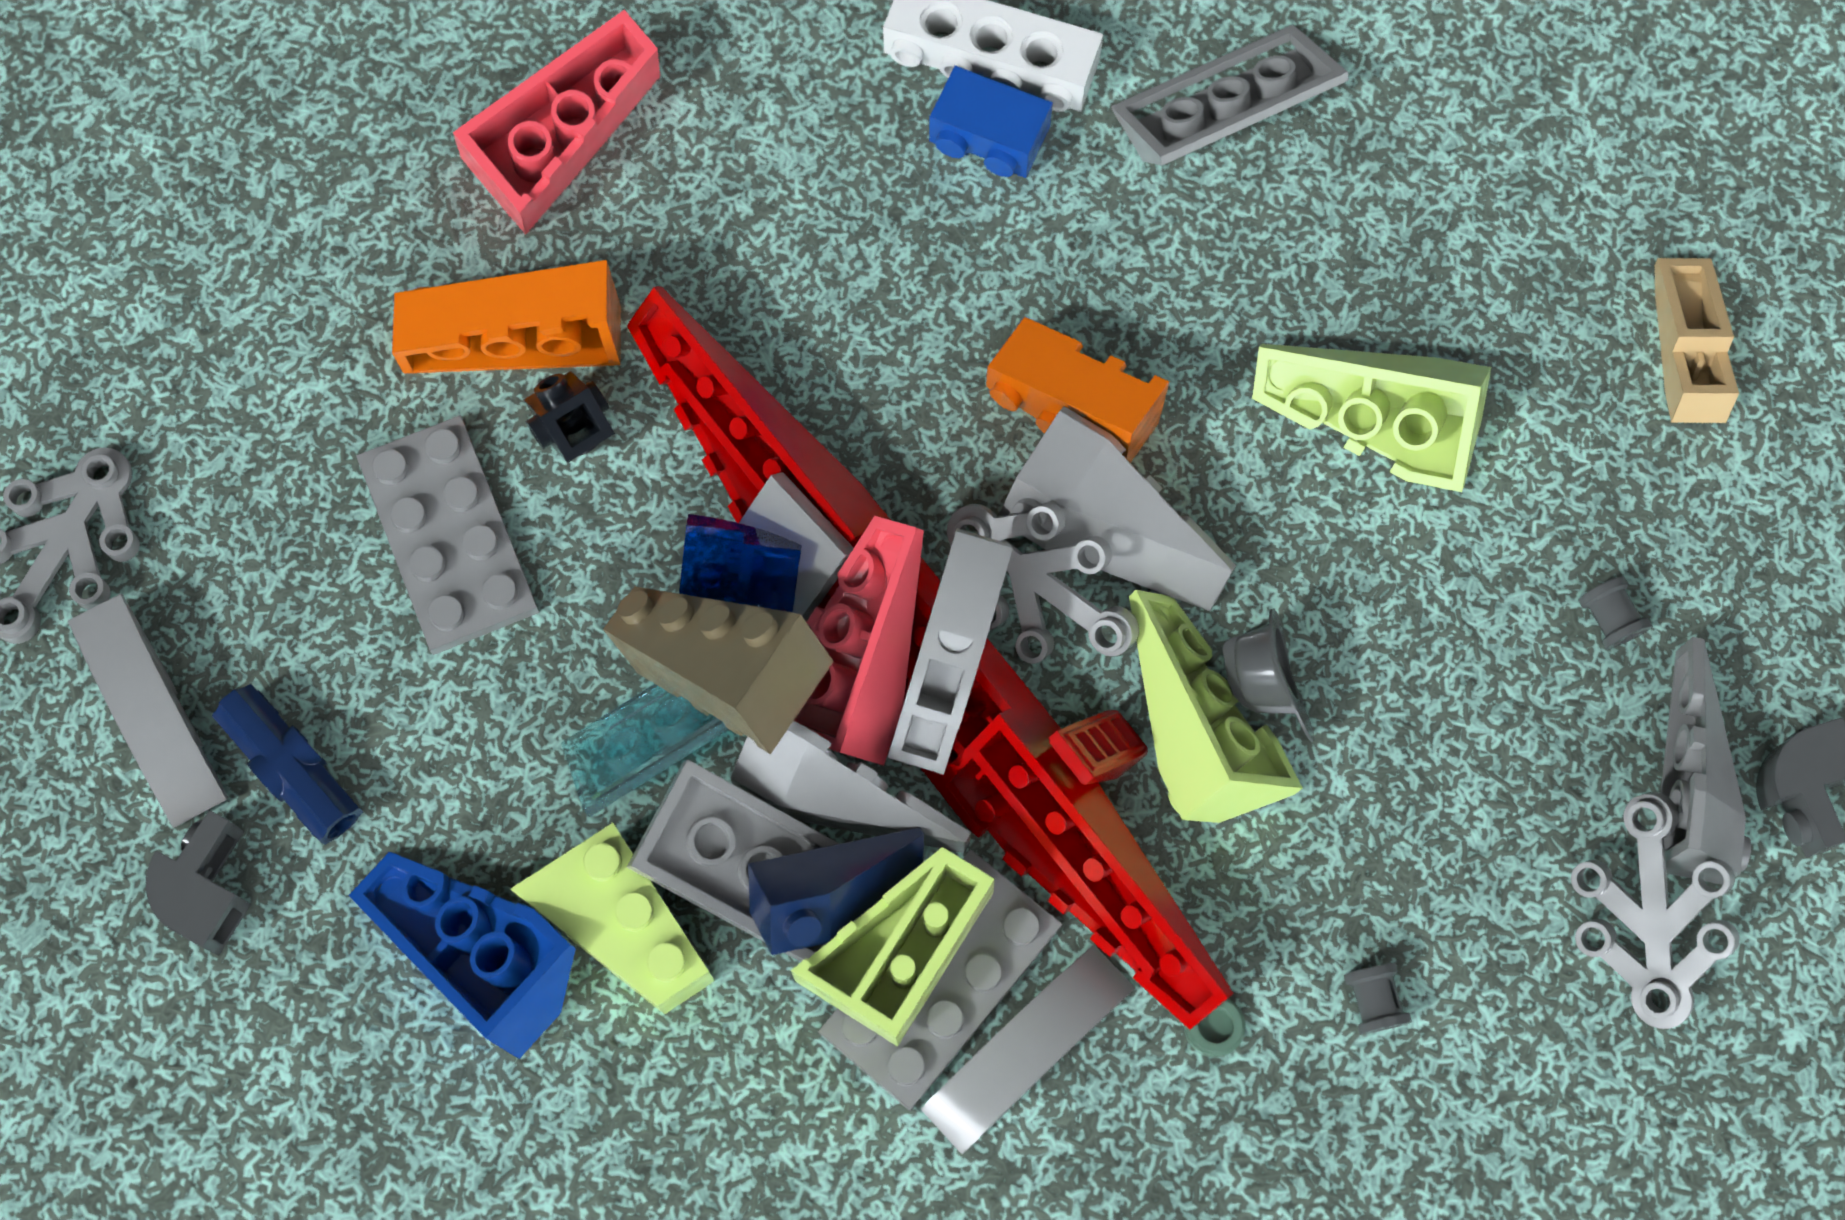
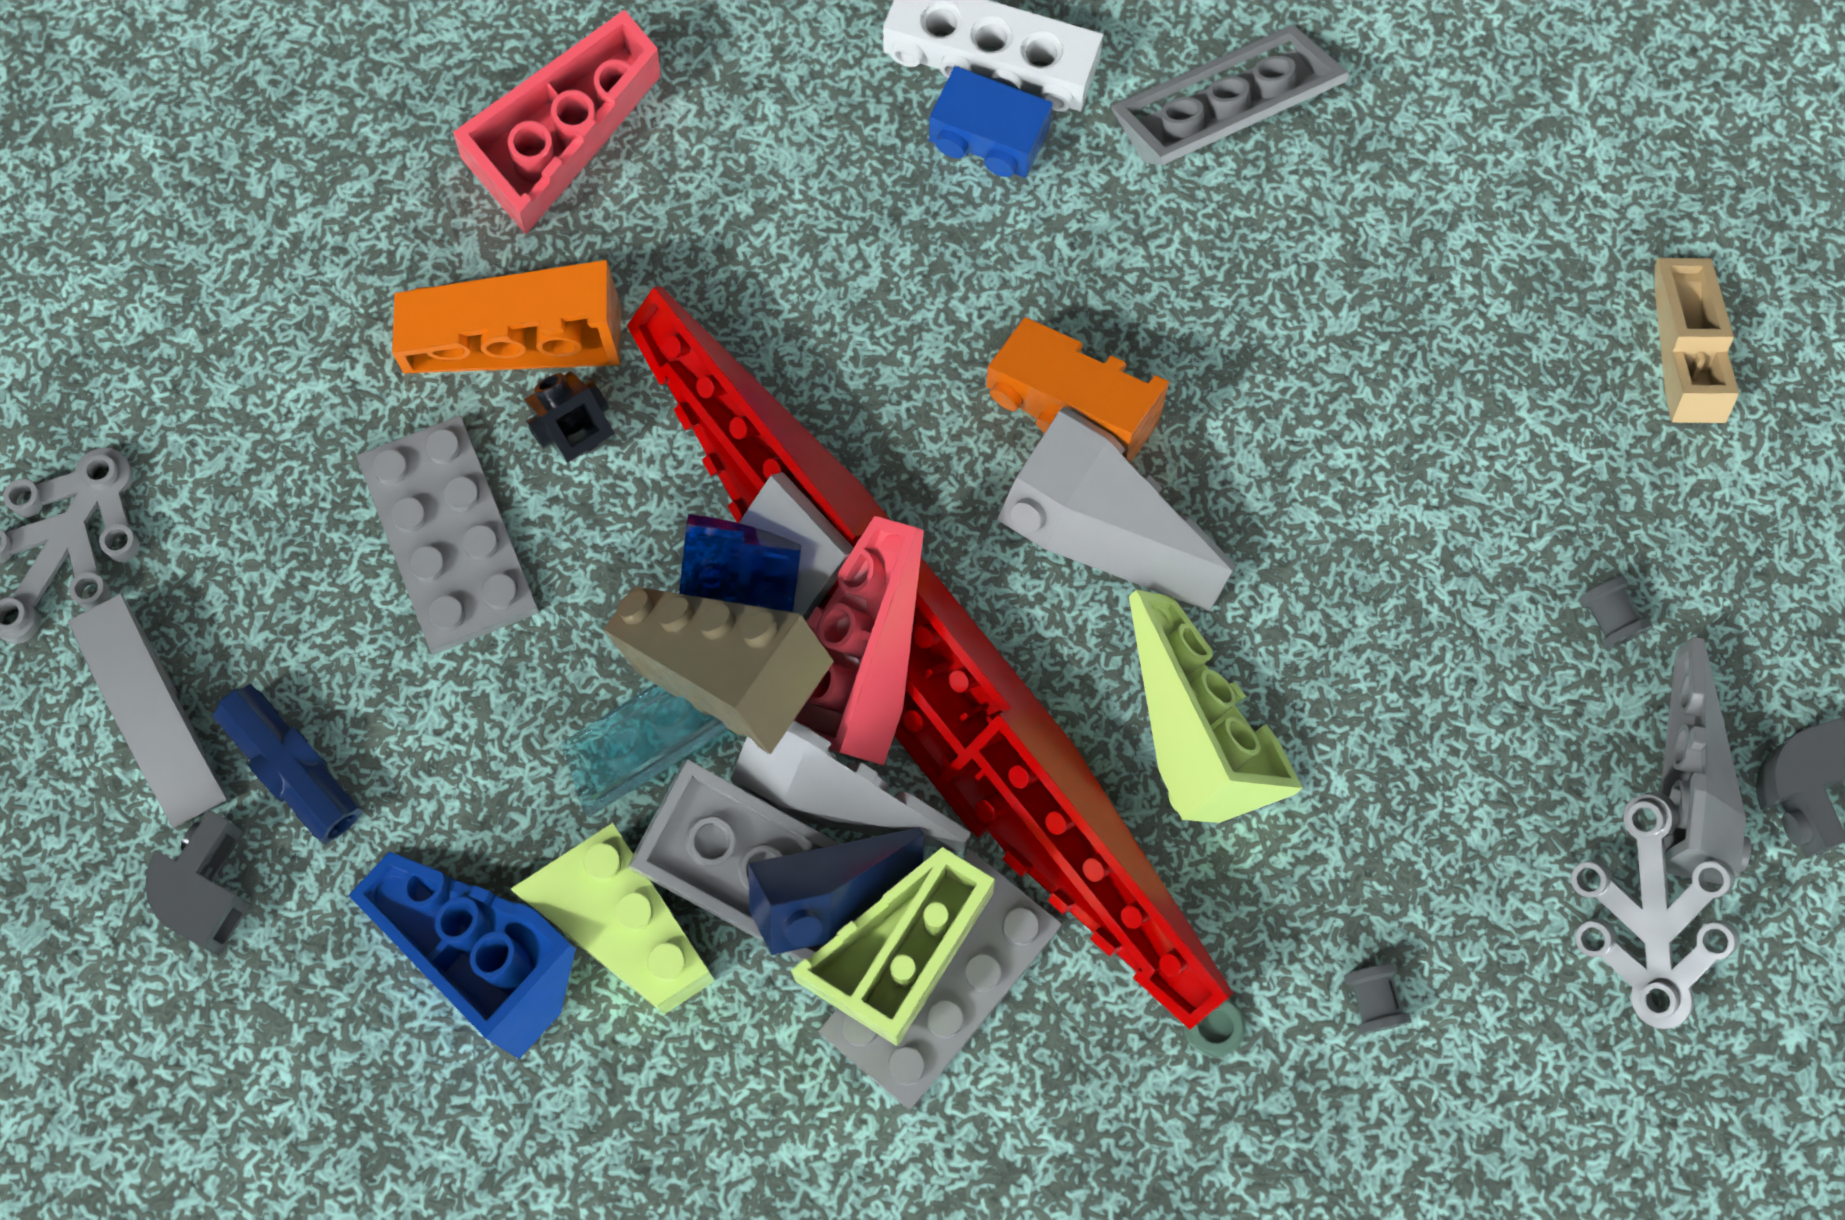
(950, 651): light grey slope -> none
(1027, 1048): light grey slope -> none
(1032, 577): light grey plant -> none
(1099, 747): red slope -> none
(1262, 675): dark grey piece -> none
(1399, 405): yellowish green wedge -> none

